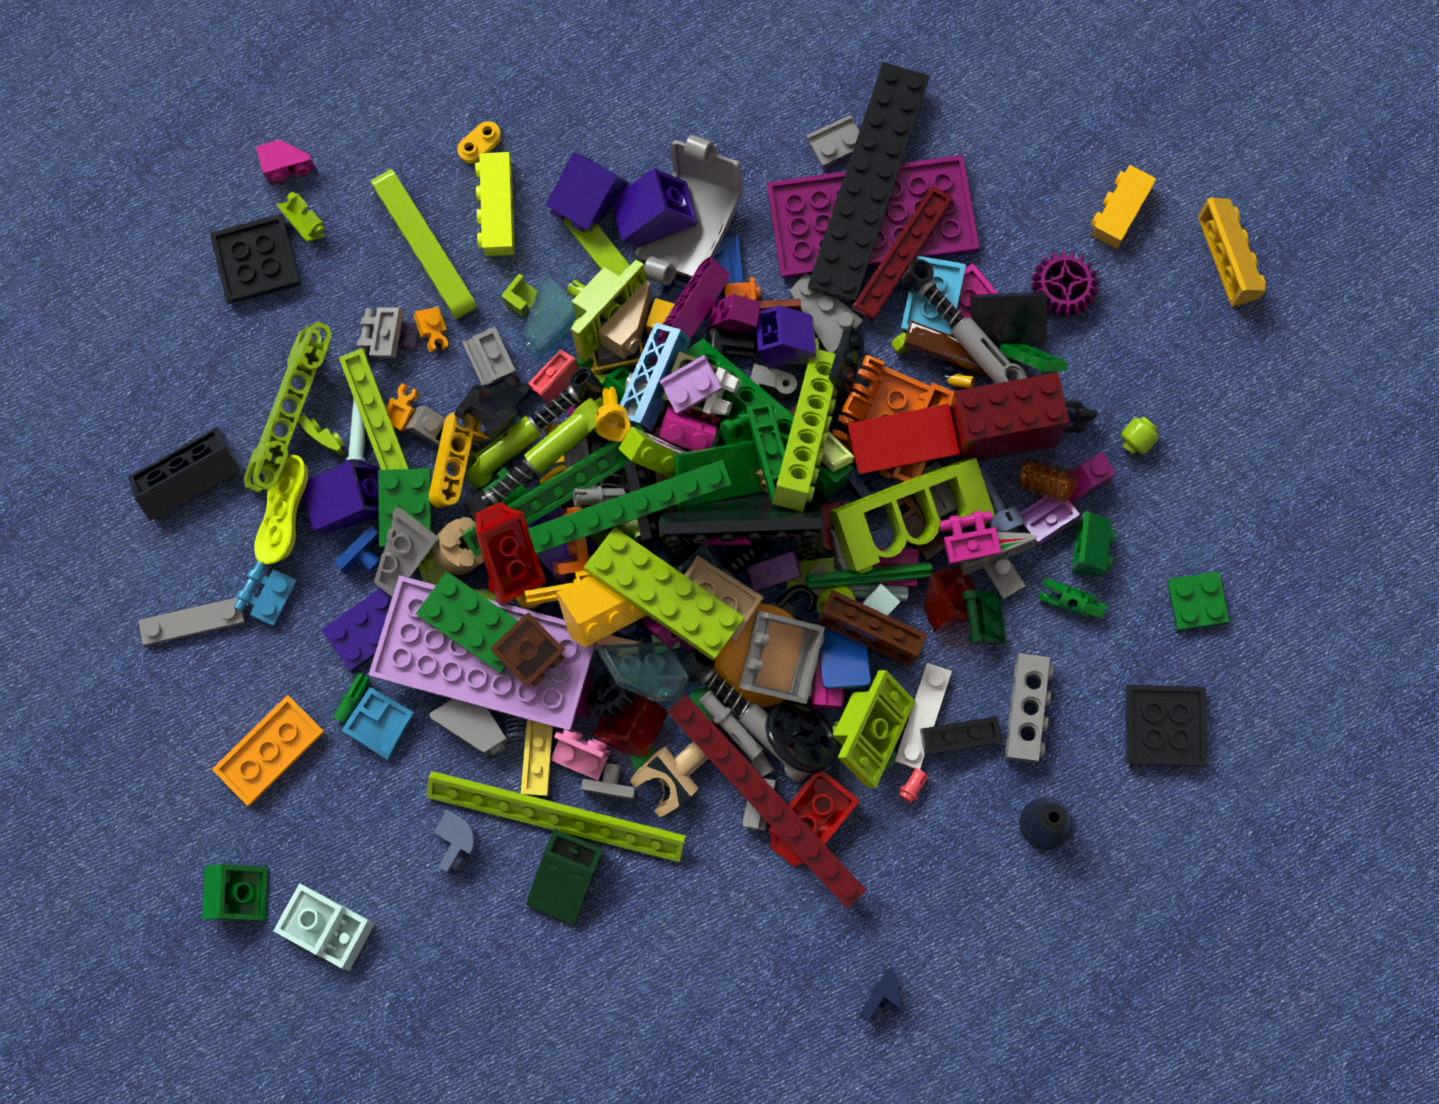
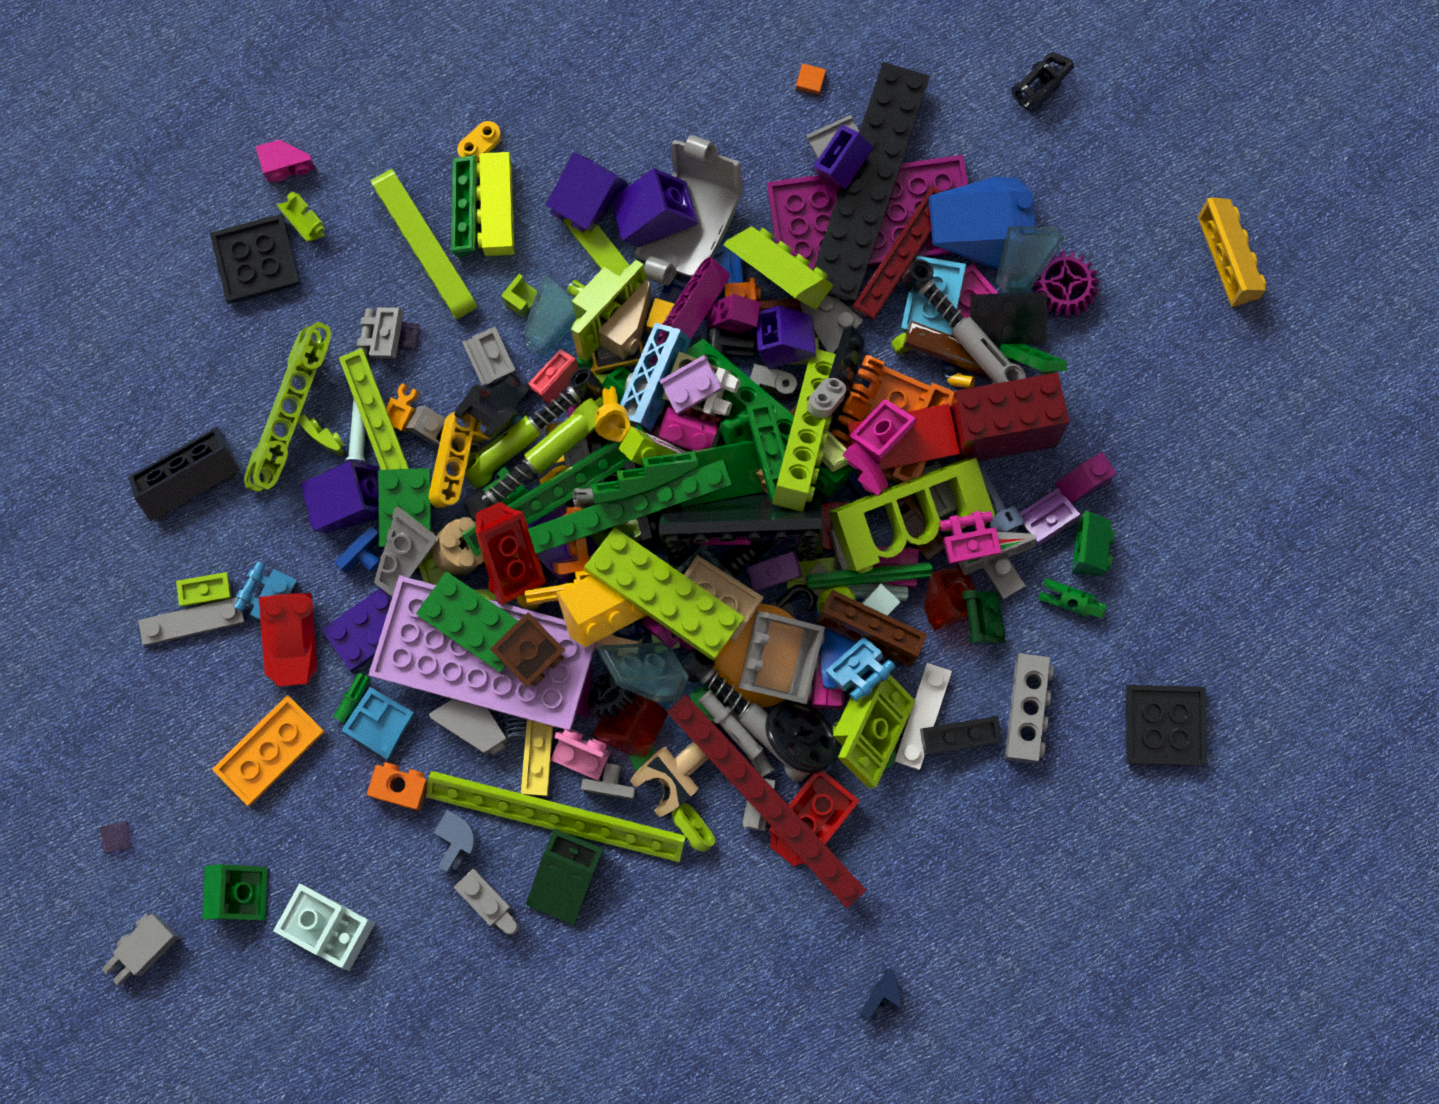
(115, 837): none -> clear purple tile
(141, 947): none -> light grey hinge
(204, 589): none -> lime plate
(278, 528): neon yellow plate -> none
(288, 638): none -> red slope
(382, 786): none -> orange brick
(431, 325): light orange plate -> none
(463, 205): none -> green slope
(487, 902): none -> light grey hinge
(655, 472): none -> green slope
(693, 827): none -> lime plate
(781, 266): none -> lime slope
(810, 79): none -> orange tile
(826, 398): none -> light grey plate
(842, 156): none -> dark purple slope
(855, 664): none -> dark azure plate
(872, 476): none -> dark pink slope
(883, 429): none -> dark pink slope
(913, 786): coral pin -> none
(977, 217): none -> blue wedge
(1026, 256): none -> clear light blue slope
(1038, 828): black cone -> none
(1047, 75): none -> black piece
(1048, 482): clear orange piece -> none
(1084, 416): black piece -> none
(1122, 206): yellow brick -> none
(1139, 435): lime head -> none
(1197, 601): green plate -> none

